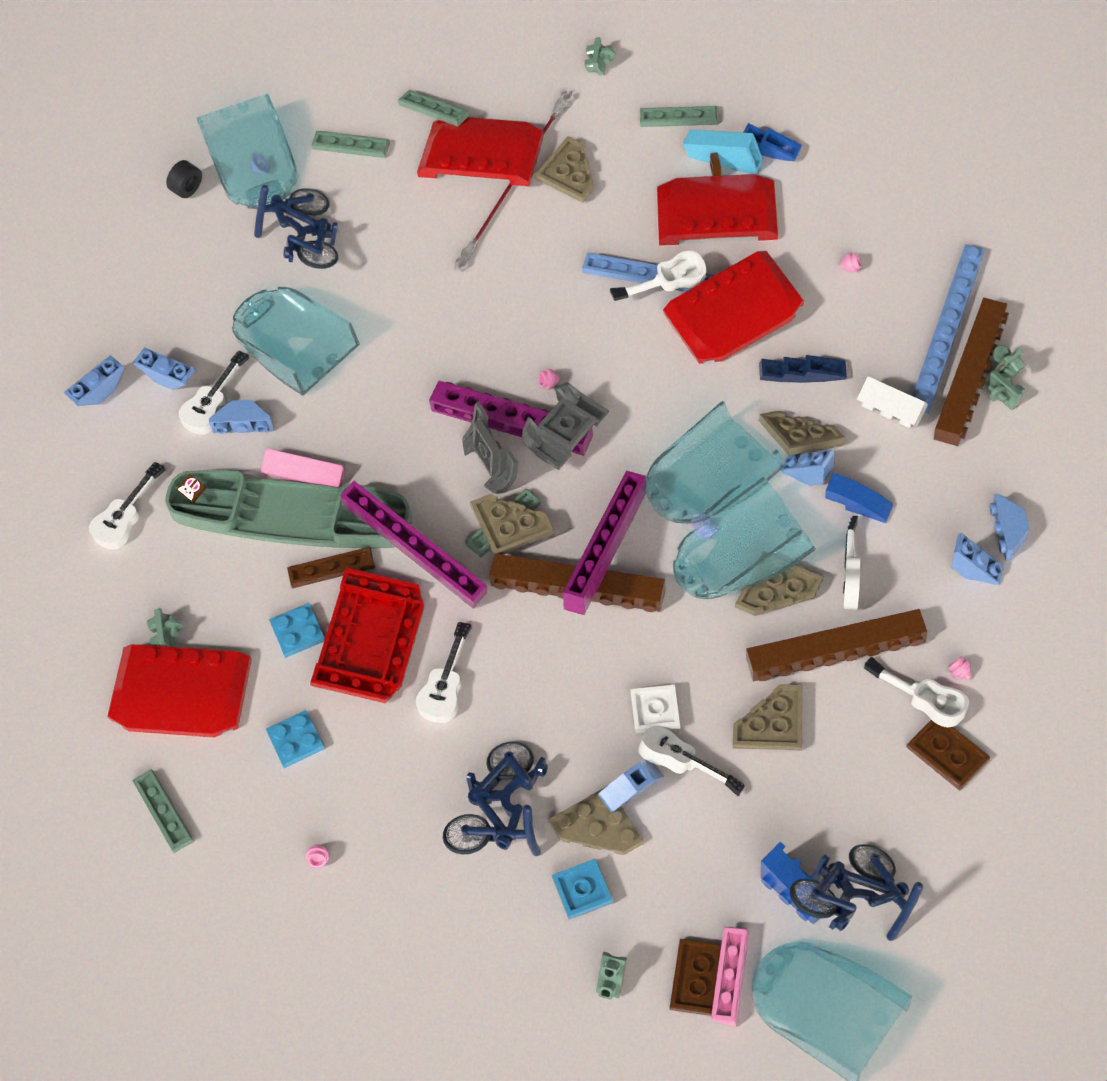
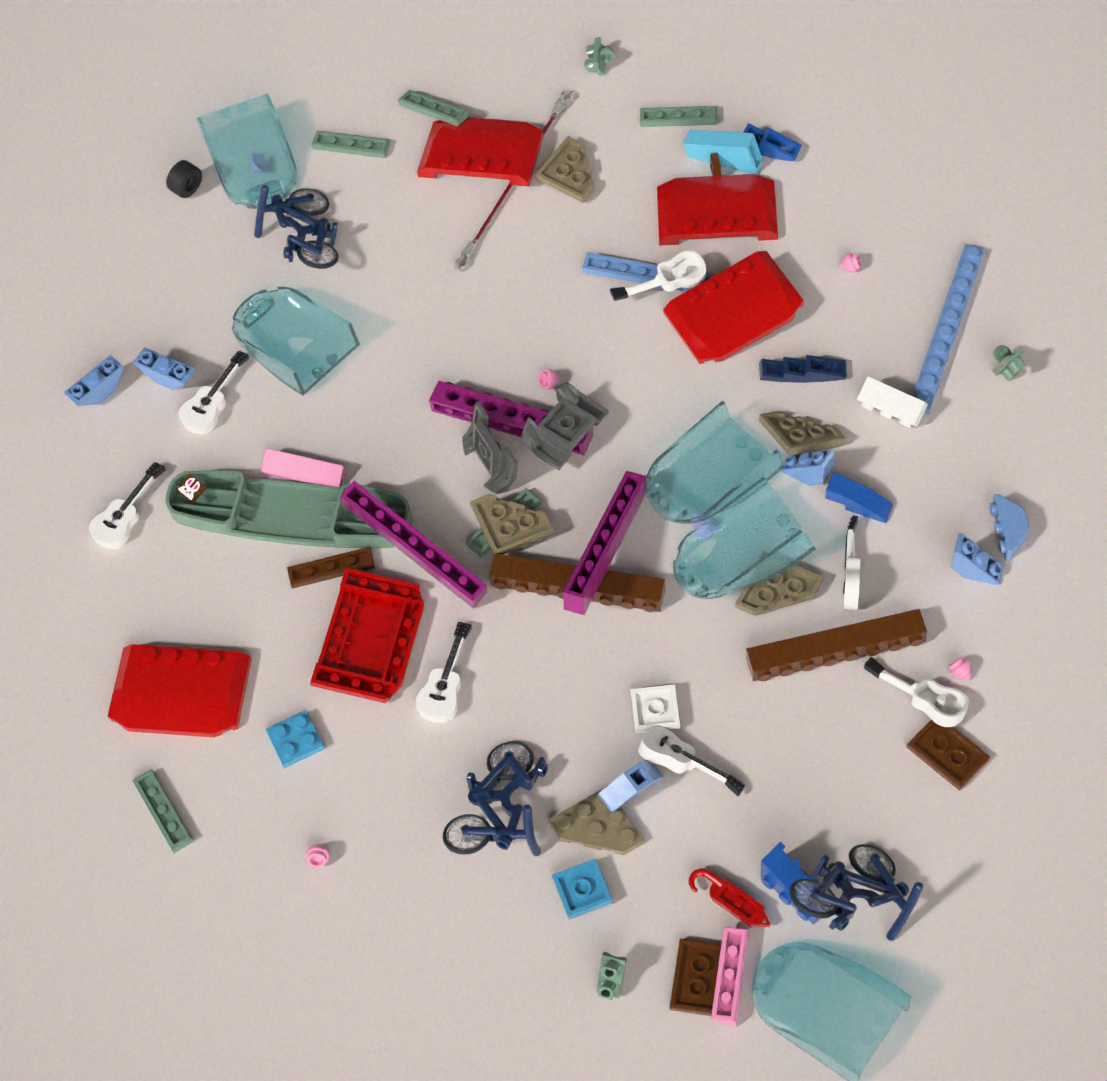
(166, 628): sand green hips -> none
(241, 417): medium blue slope -> none
(297, 630): dark azure plate -> none
(732, 899): none -> red plate
(772, 722): dark tan plate -> none
(970, 372): reddish brown brick -> none
(1002, 389): sand green hips -> none

